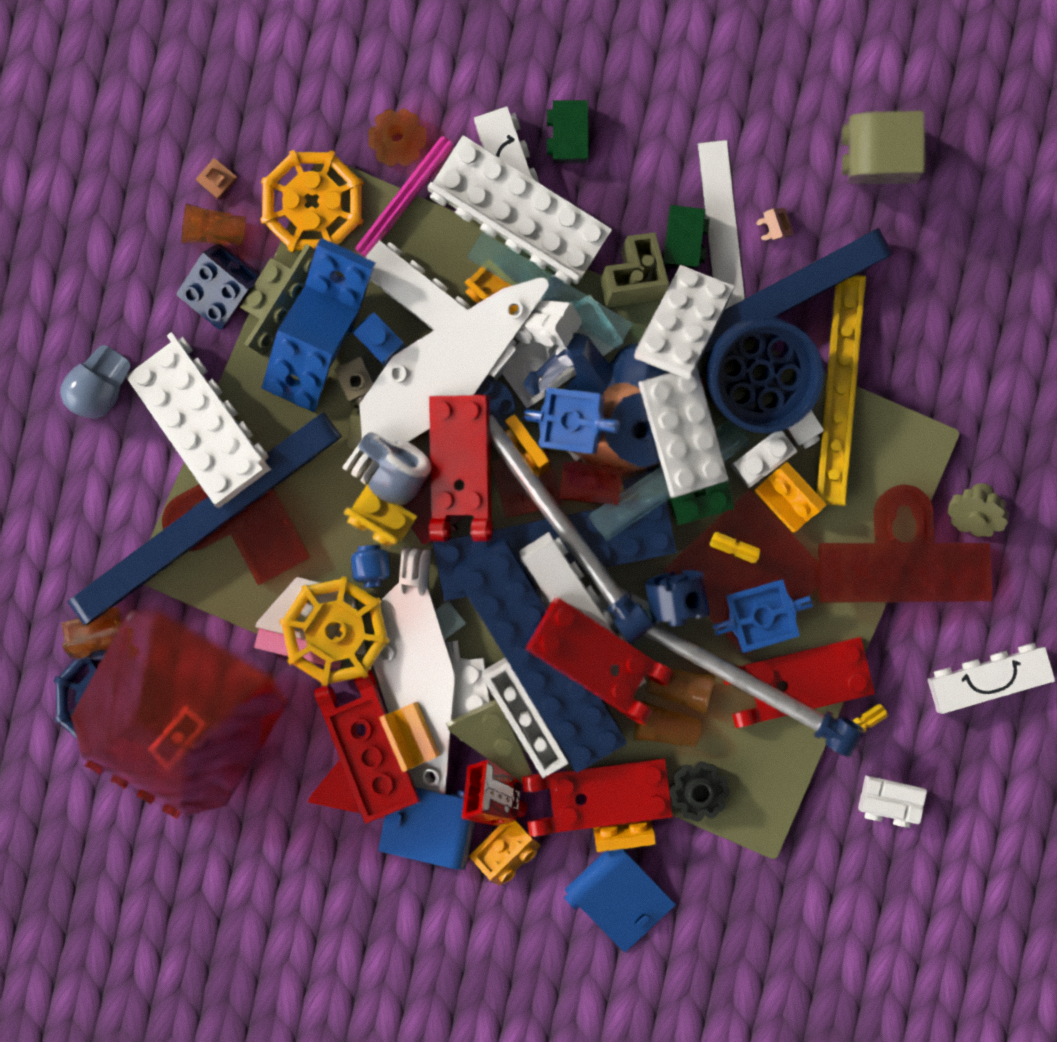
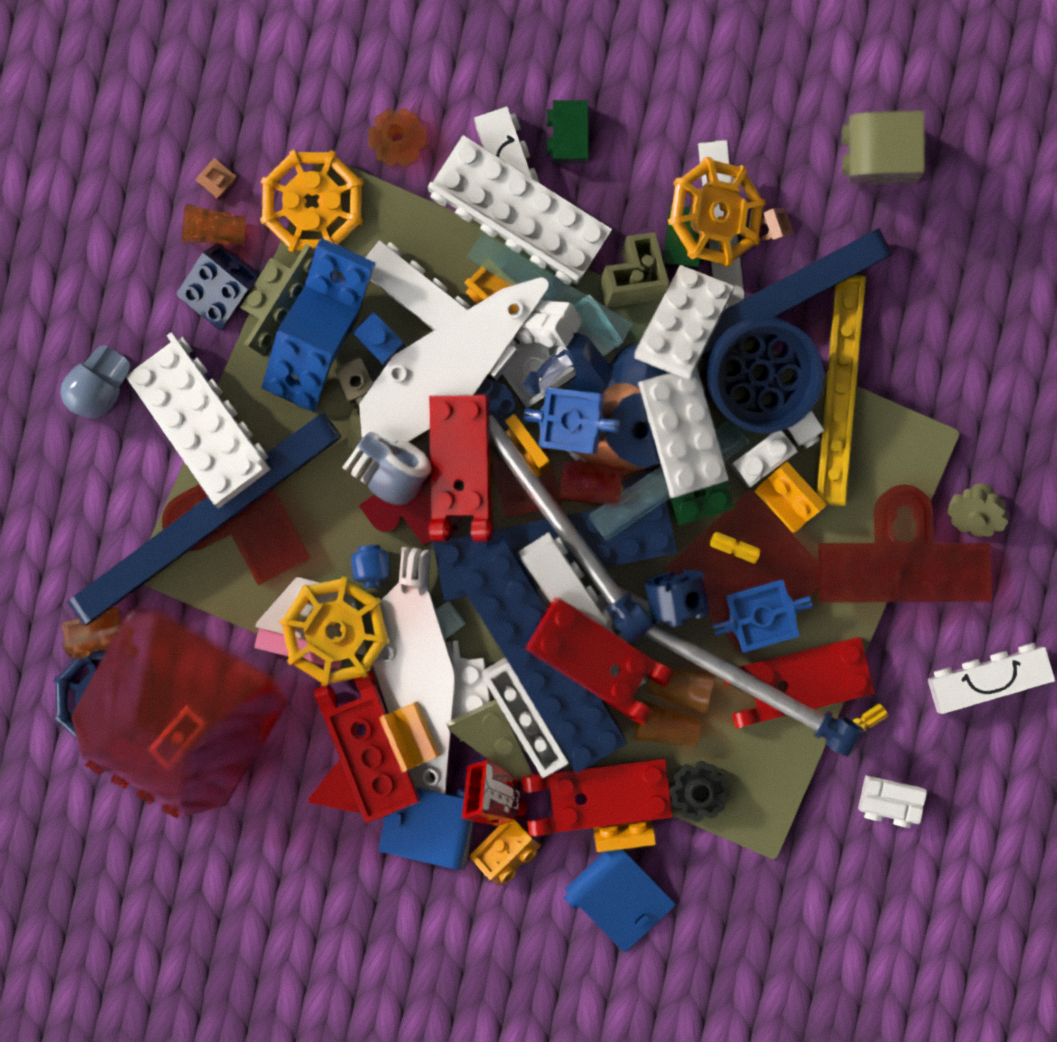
(387, 520): yellow bracket -> none
(405, 195): dark pink axle -> none
(702, 211): none -> light orange plate

